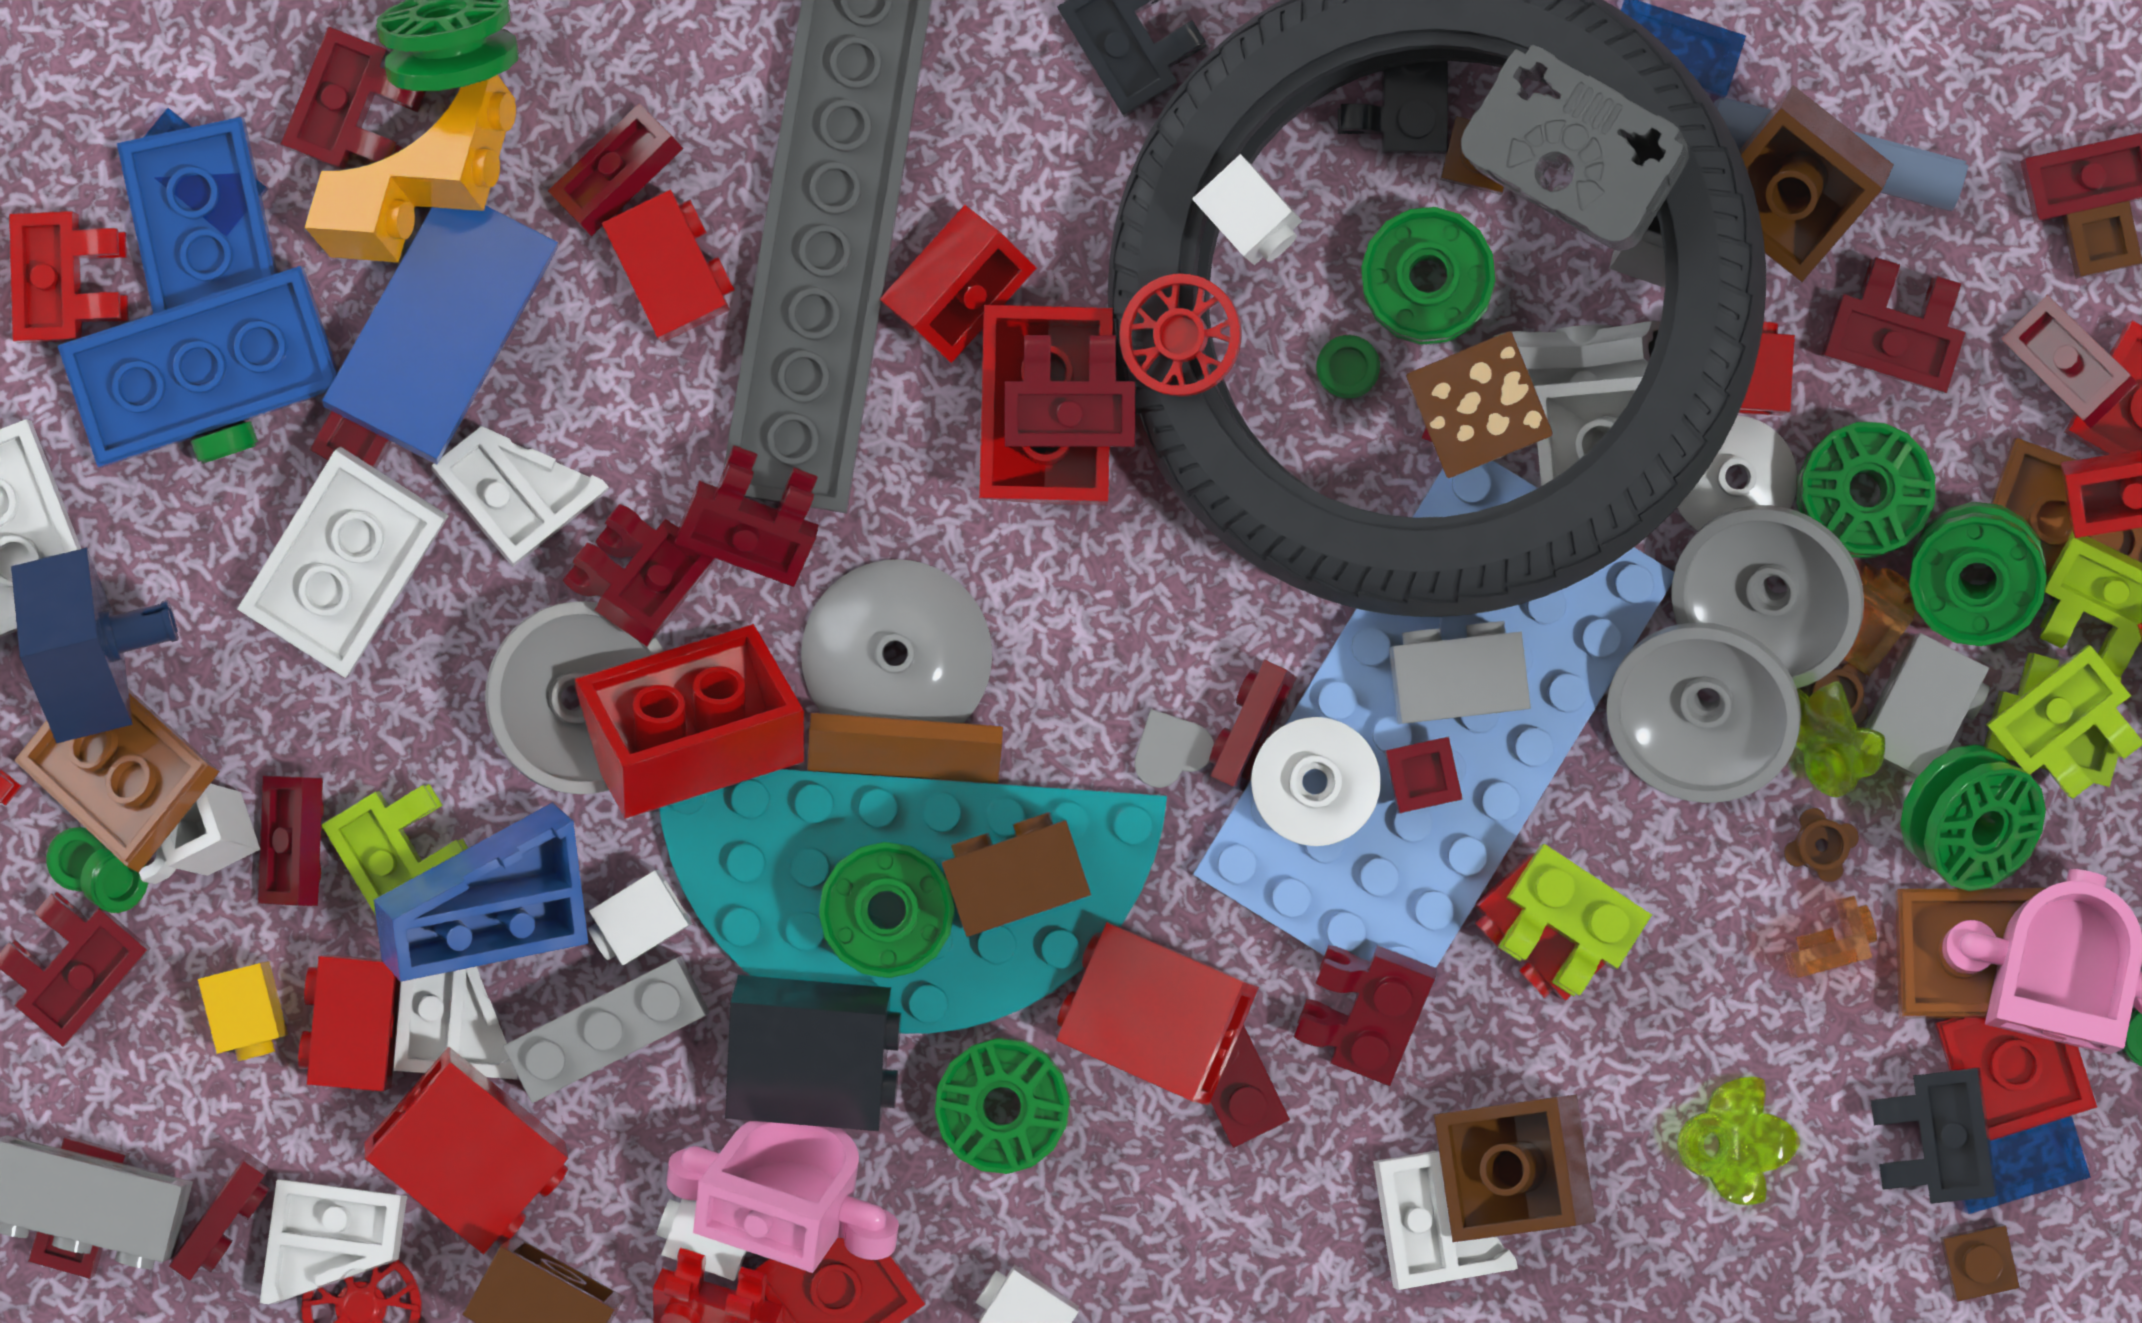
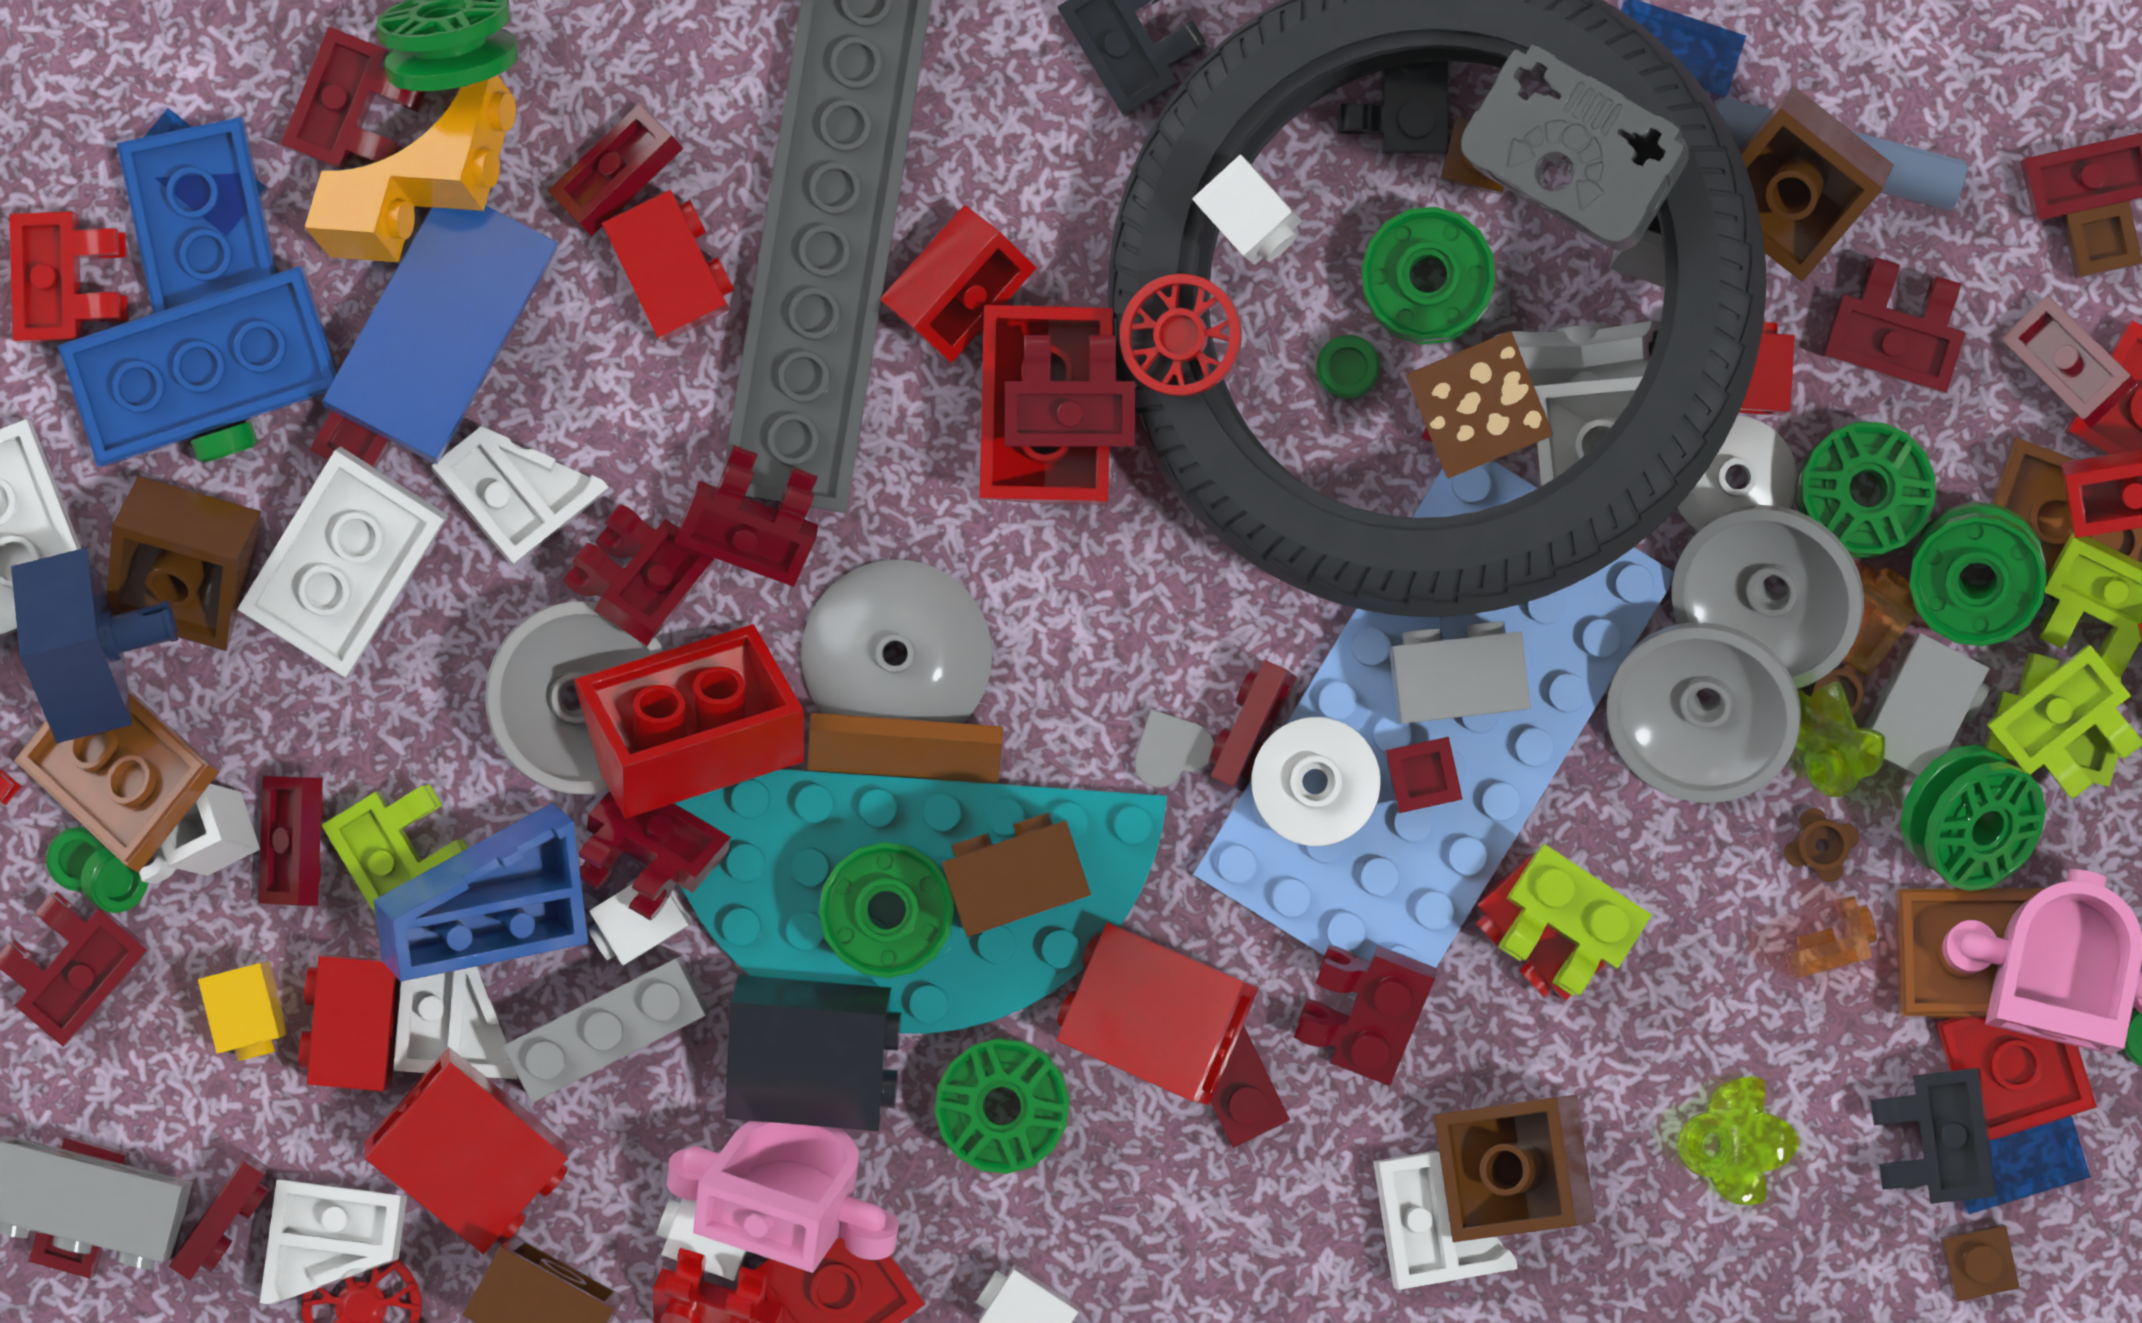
(184, 552): none -> reddish brown slope
(667, 840): none -> dark red plate

